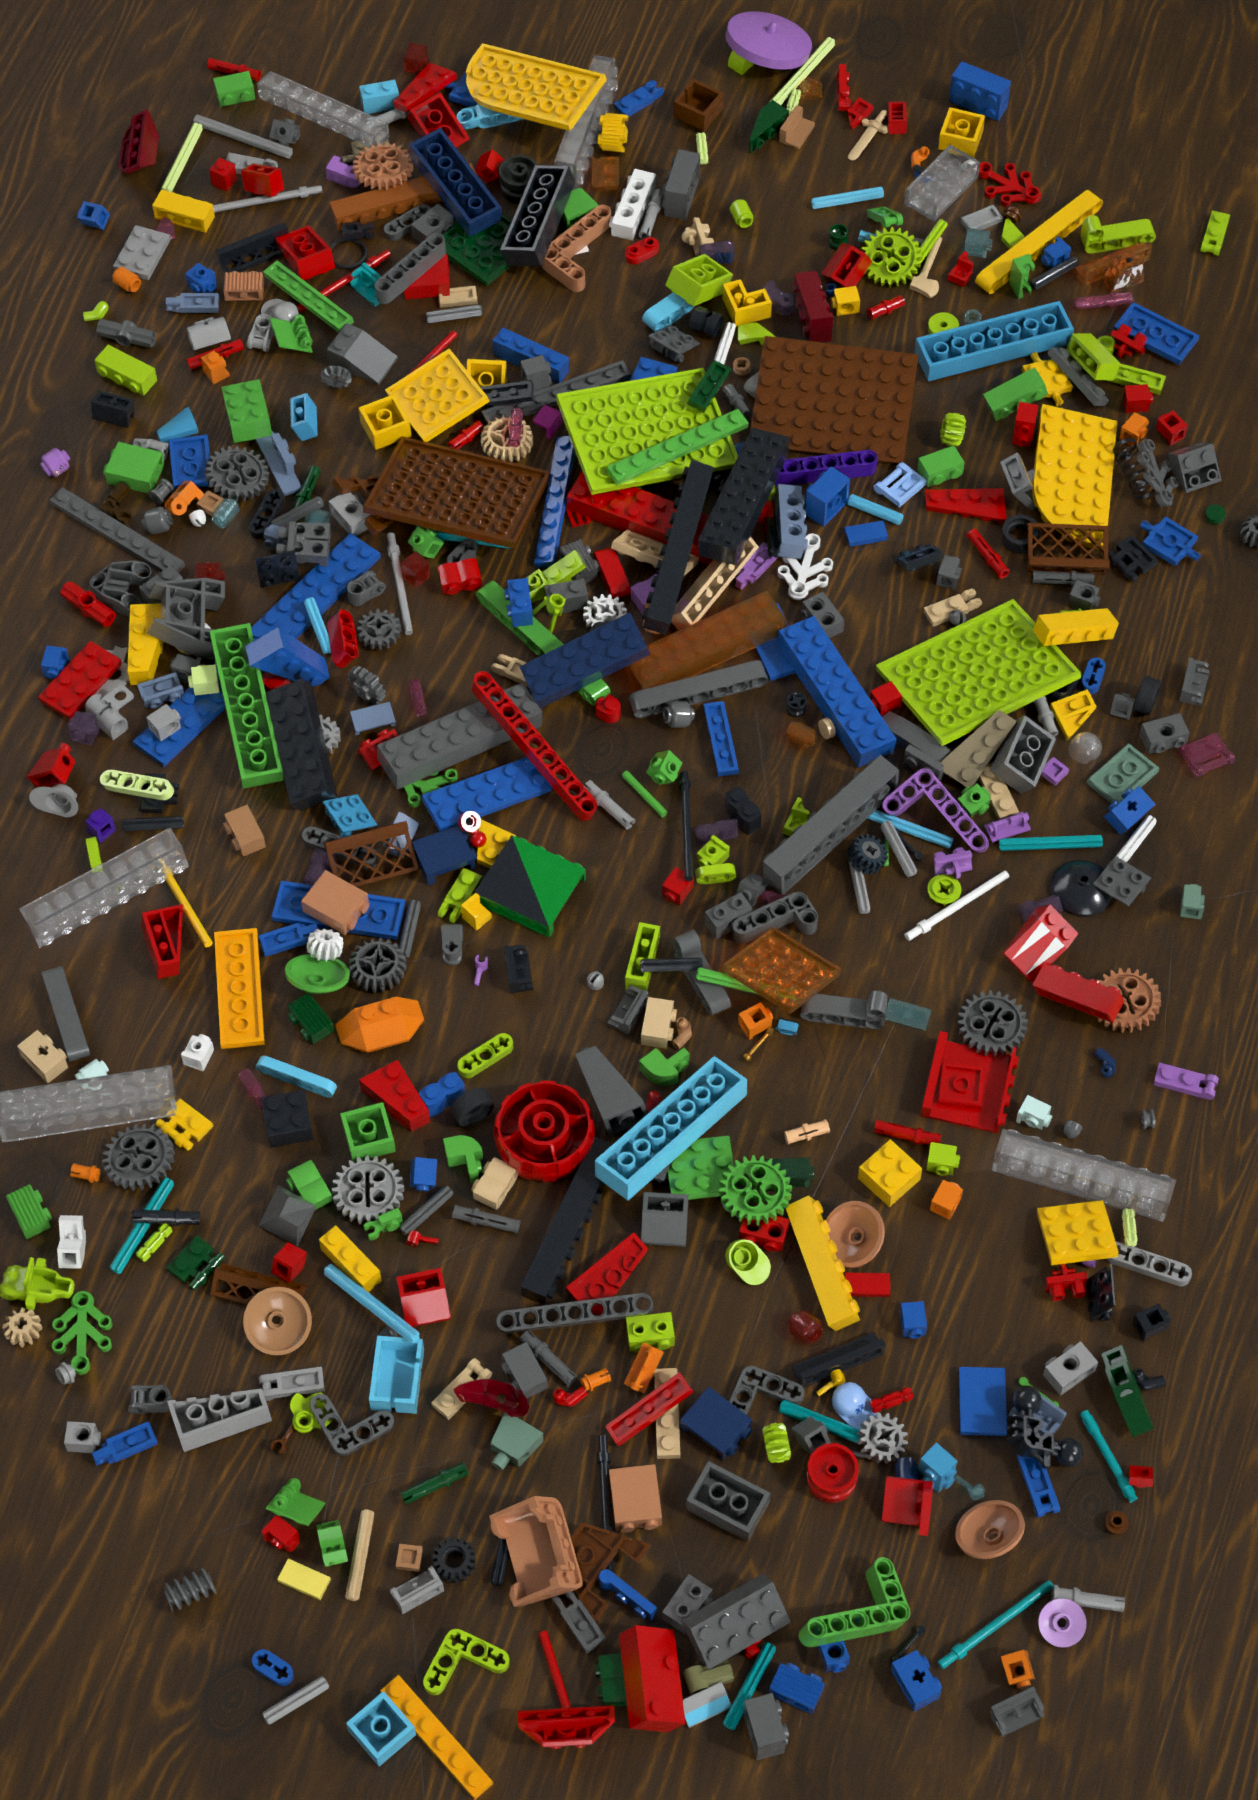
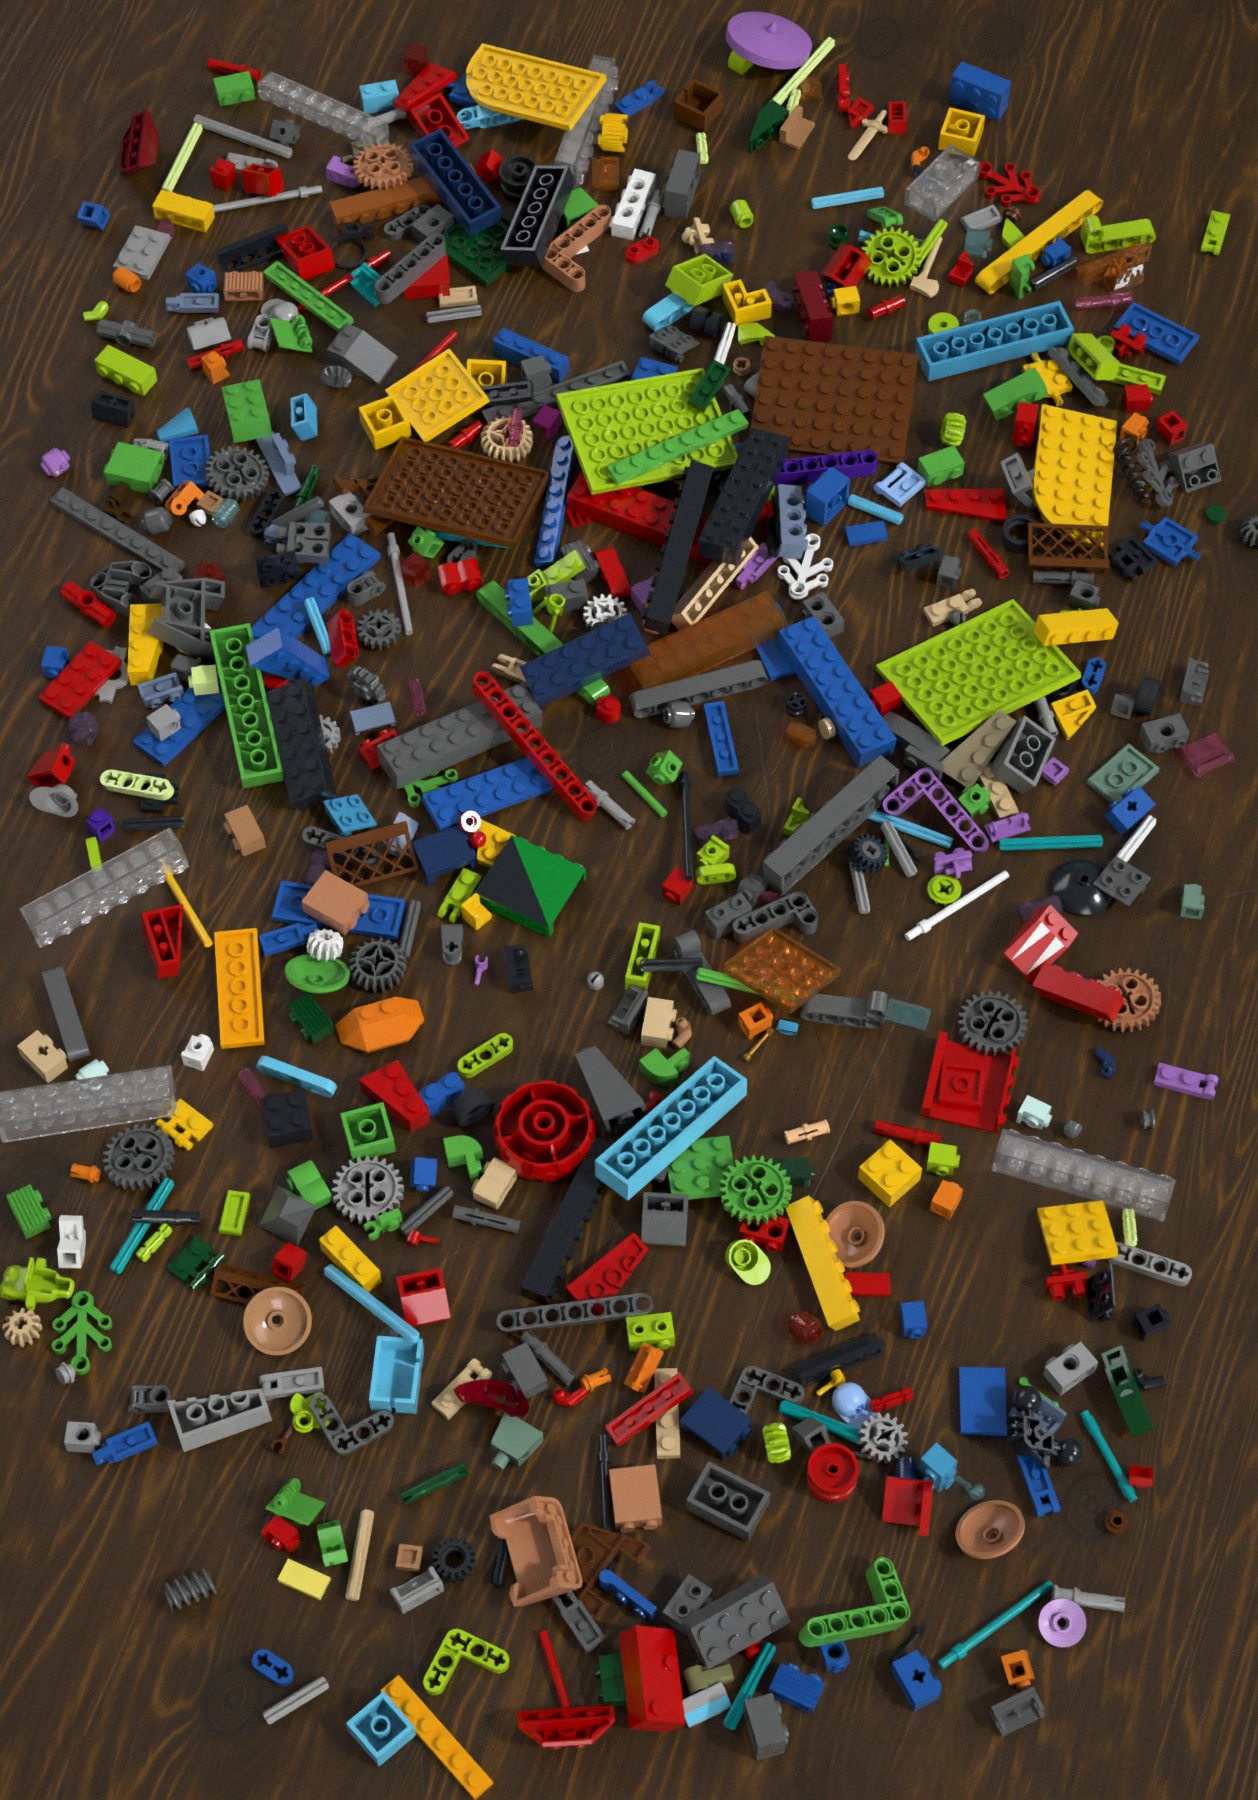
(107, 711): light grey piece -> none
(234, 1213): none -> lime tile
(644, 549): tan plate -> none
(1085, 747): clear hair -> none

